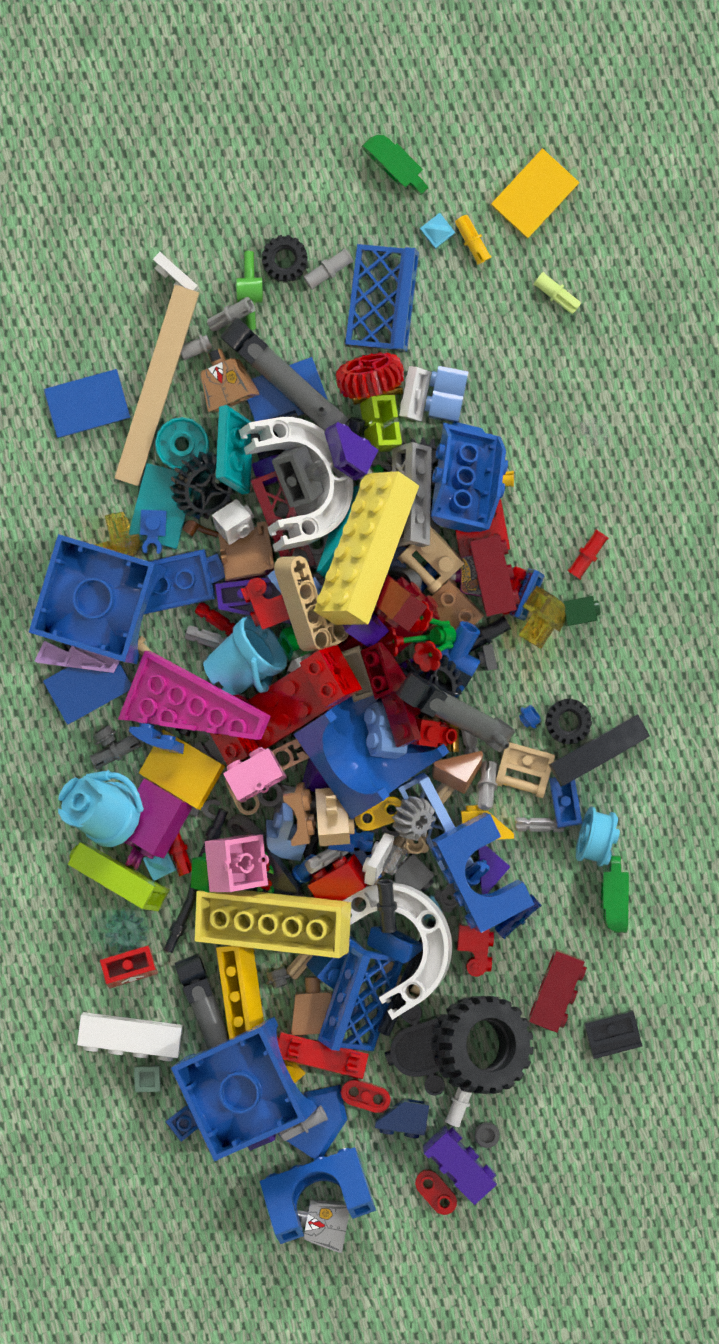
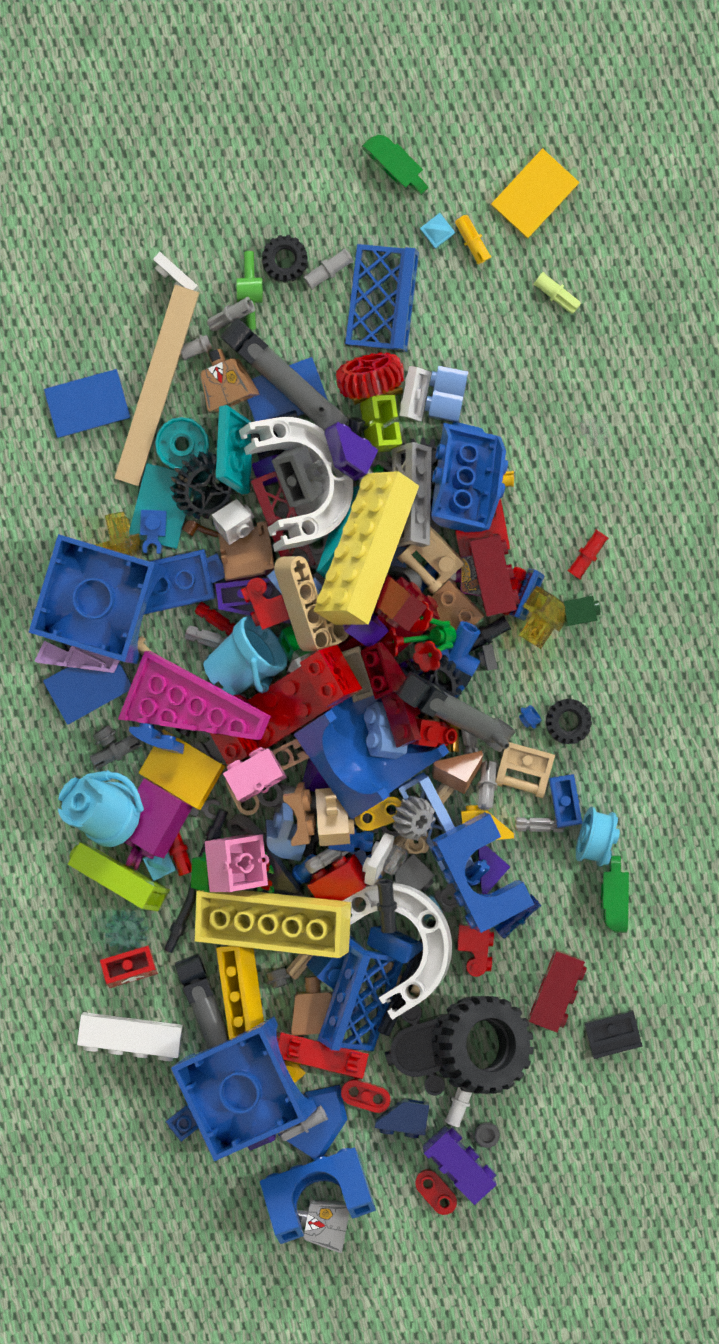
(147, 1078): sand green plate -> none
(599, 750): black slope -> none

